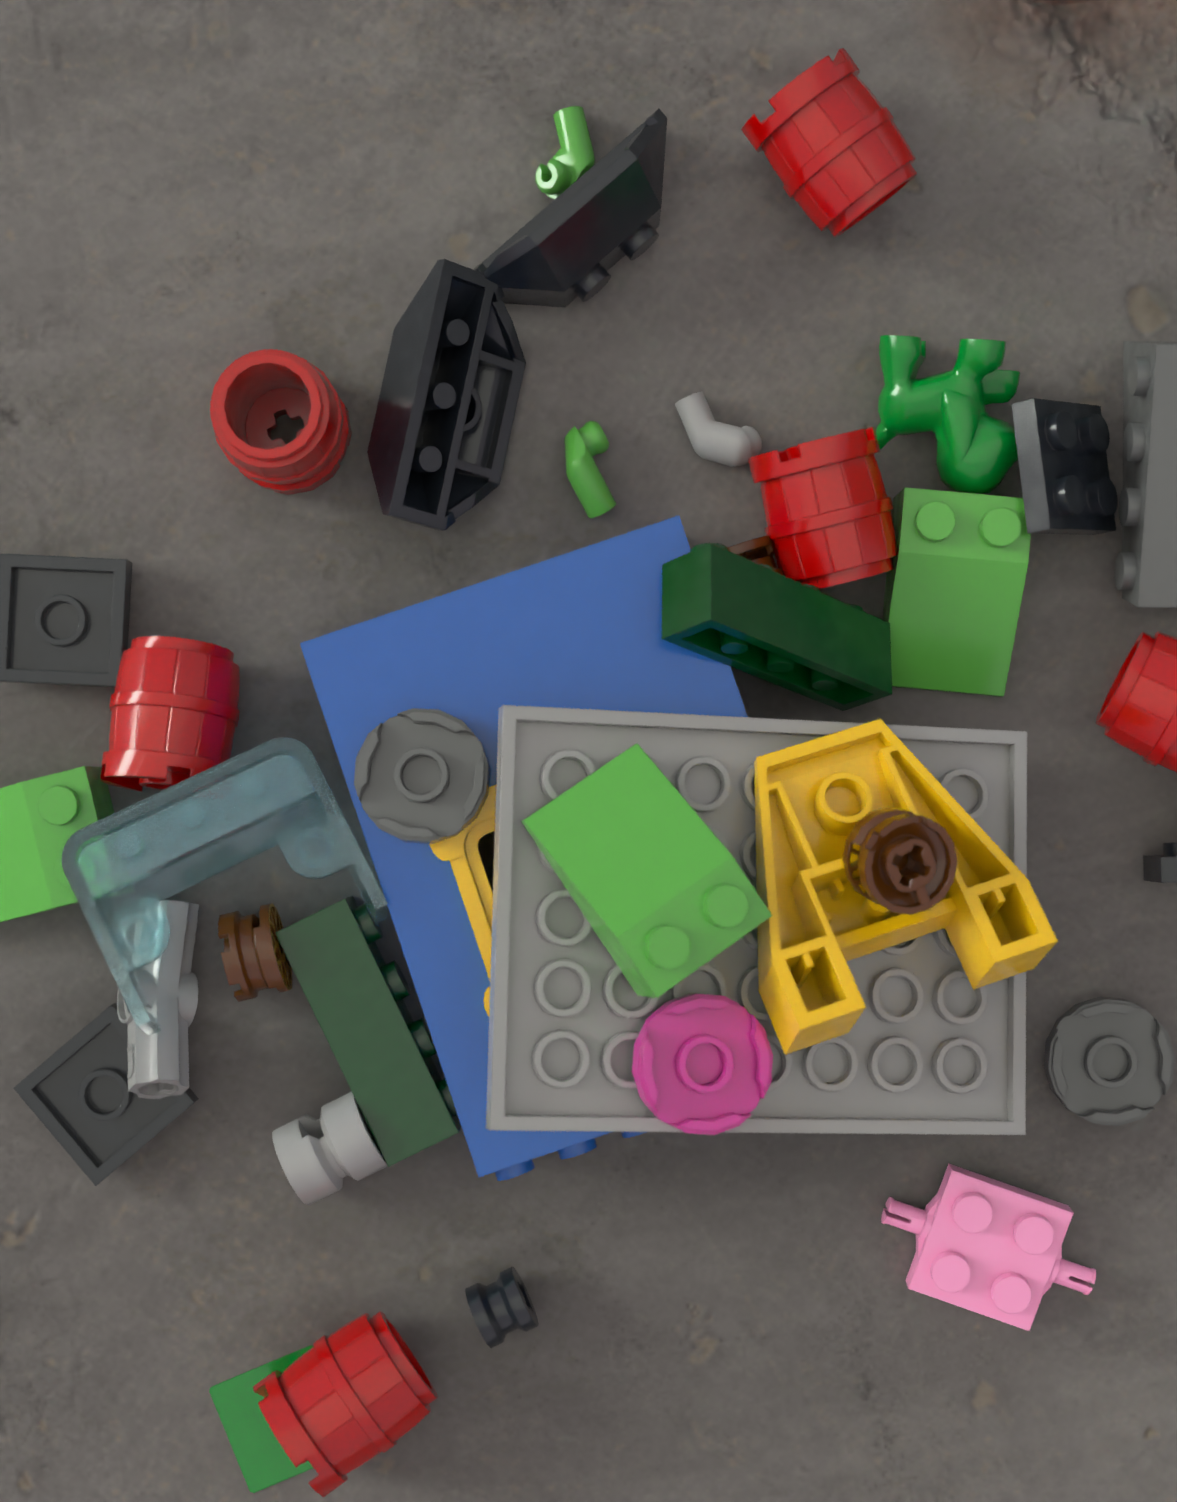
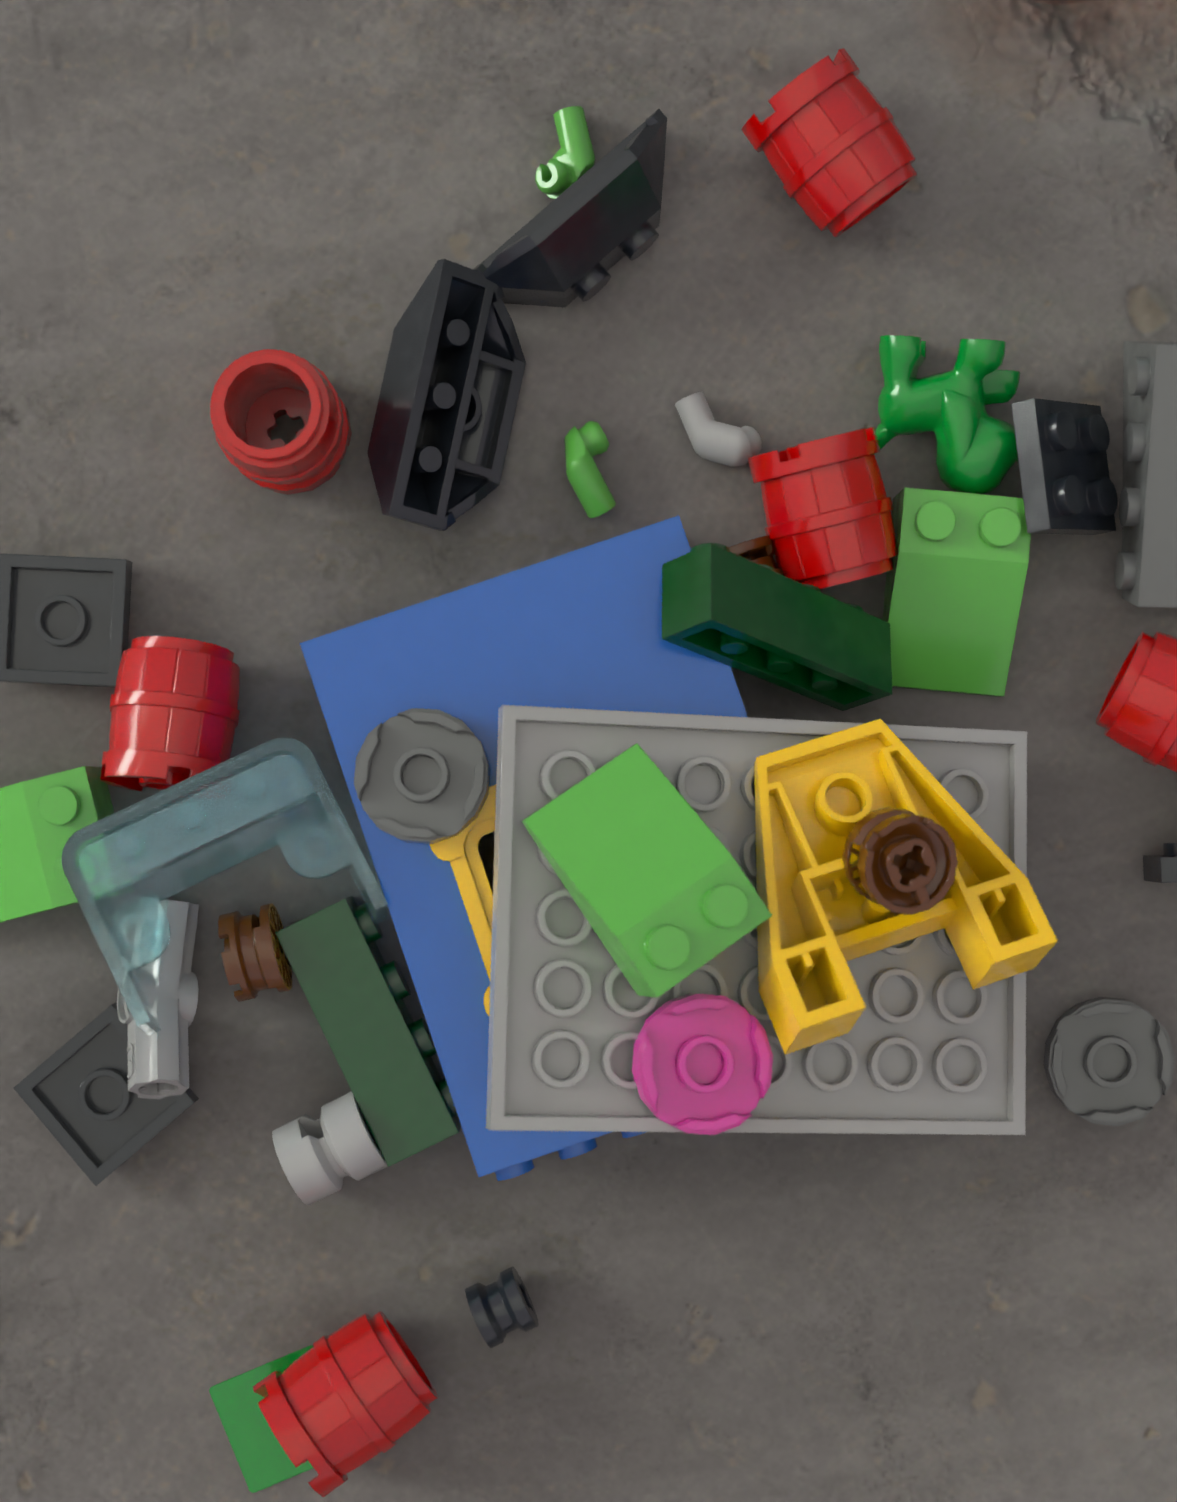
(988, 1247): bright pink plate -> none

